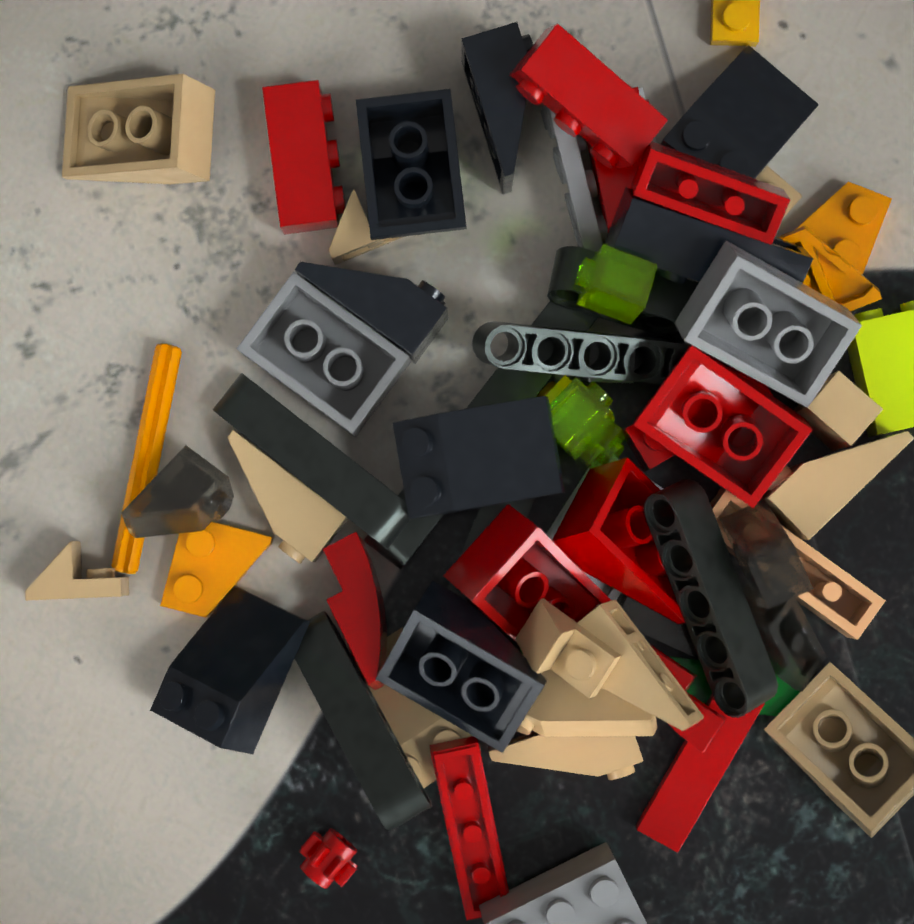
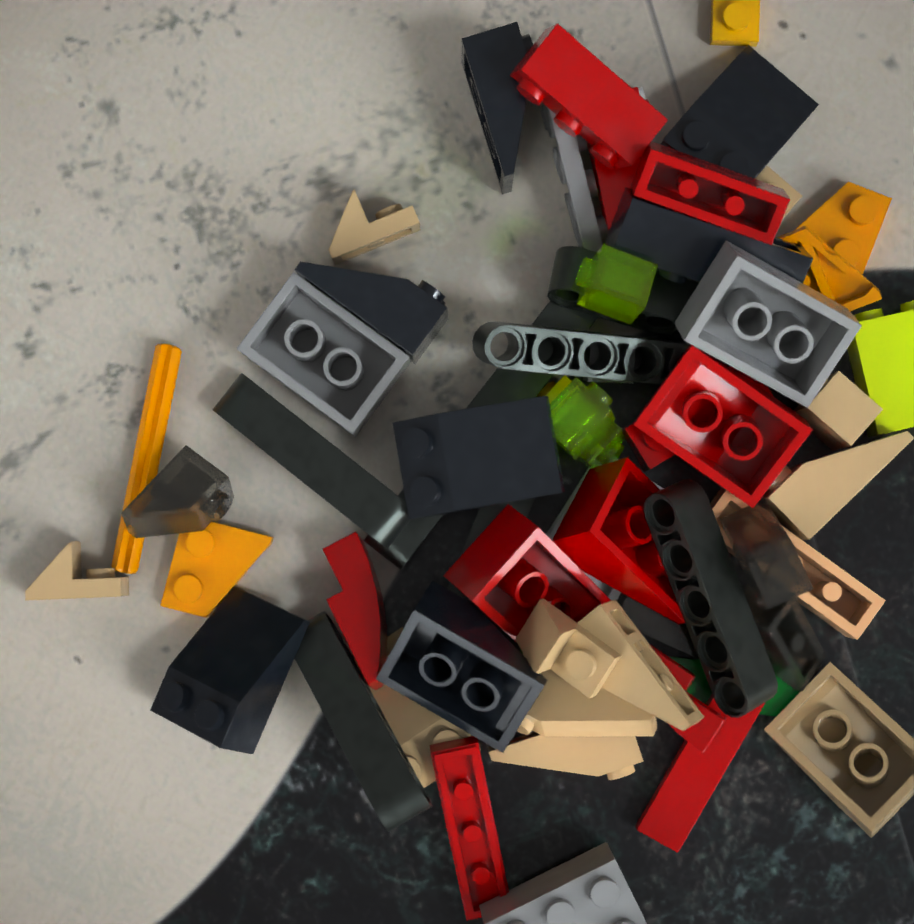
(139, 131): tan slope -> none
(291, 507): tan slope -> none
(303, 156): red brick -> none
(328, 858): red gear -> none
(410, 164): black slope -> none

